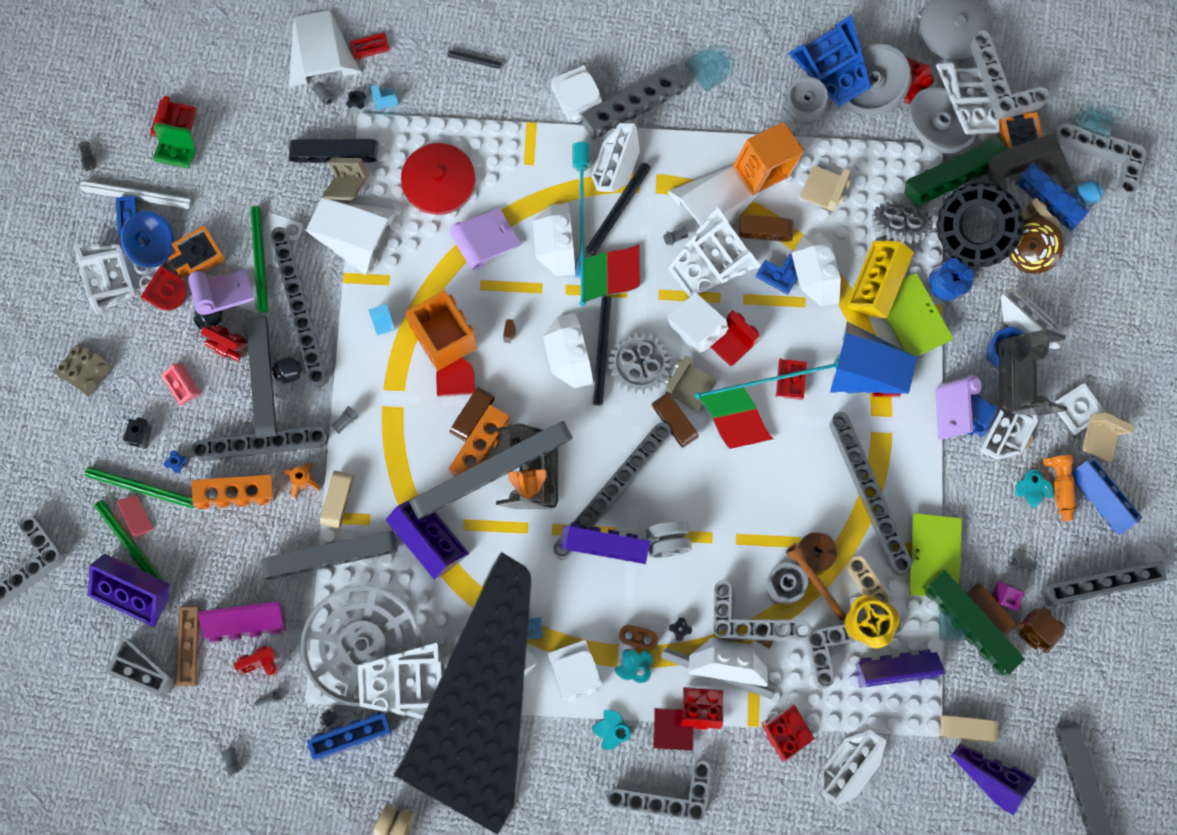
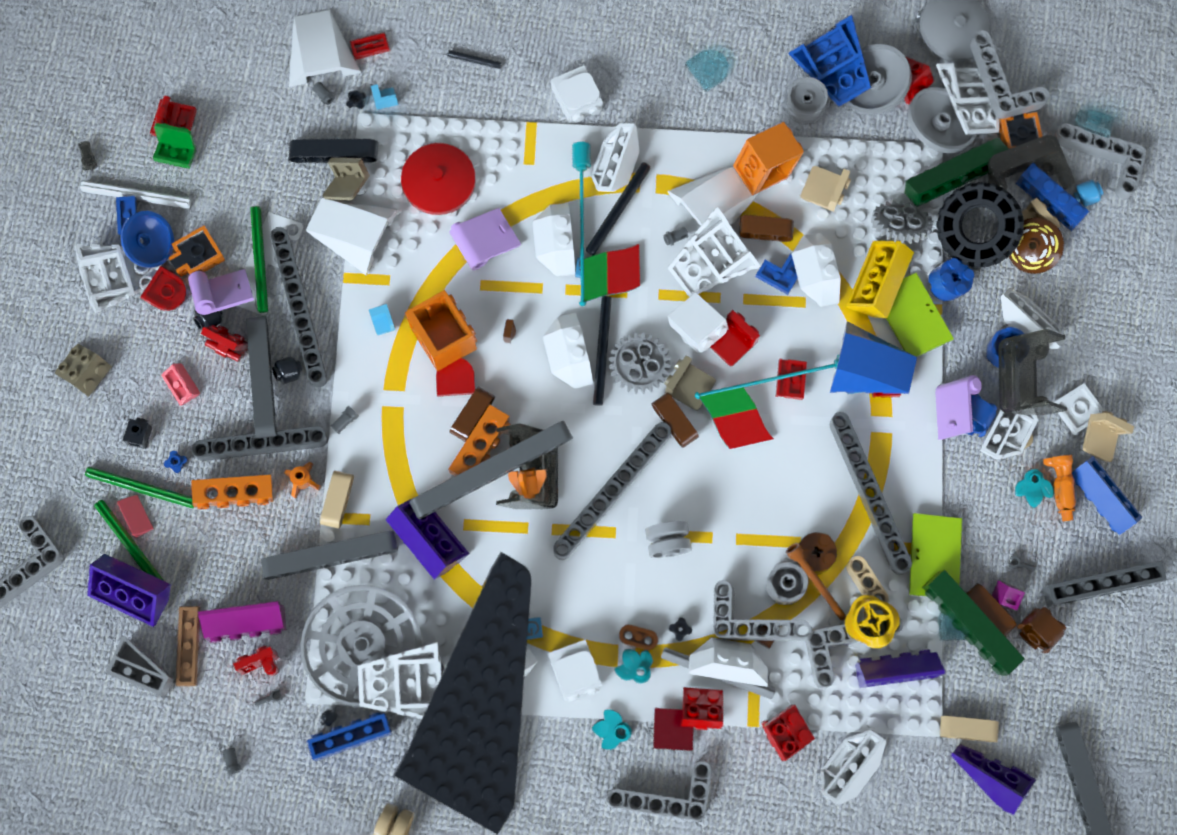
(604, 544): dark purple wedge -> none
(638, 93): dark grey brick -> none

